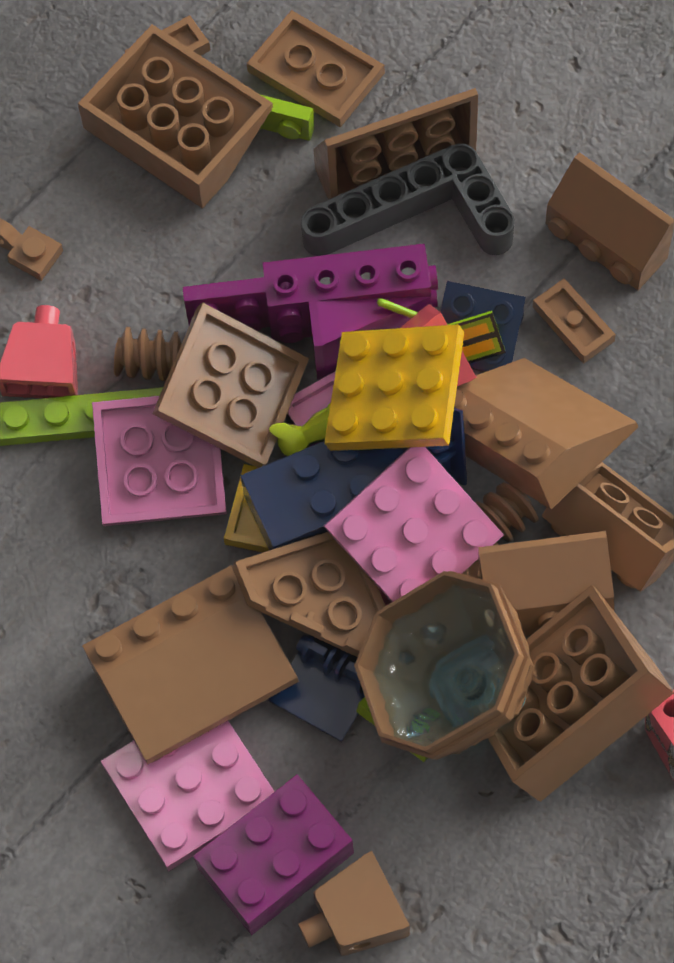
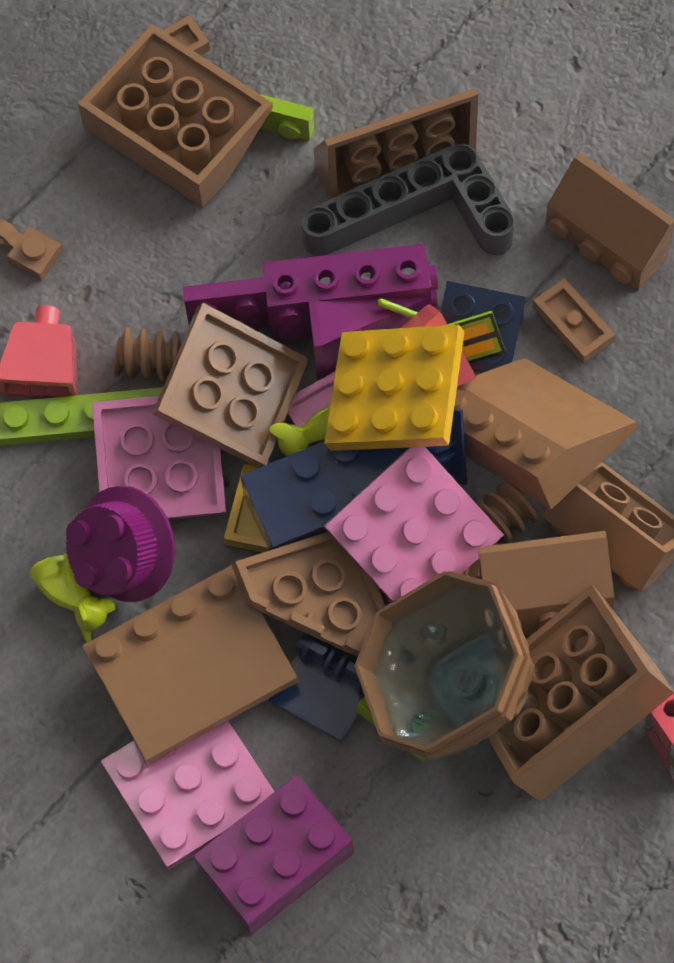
(58, 584): none -> neon yellow animal
(121, 545): none -> magenta piece
(316, 68): medium nougat plate -> none
(356, 910): medium nougat torso -> none

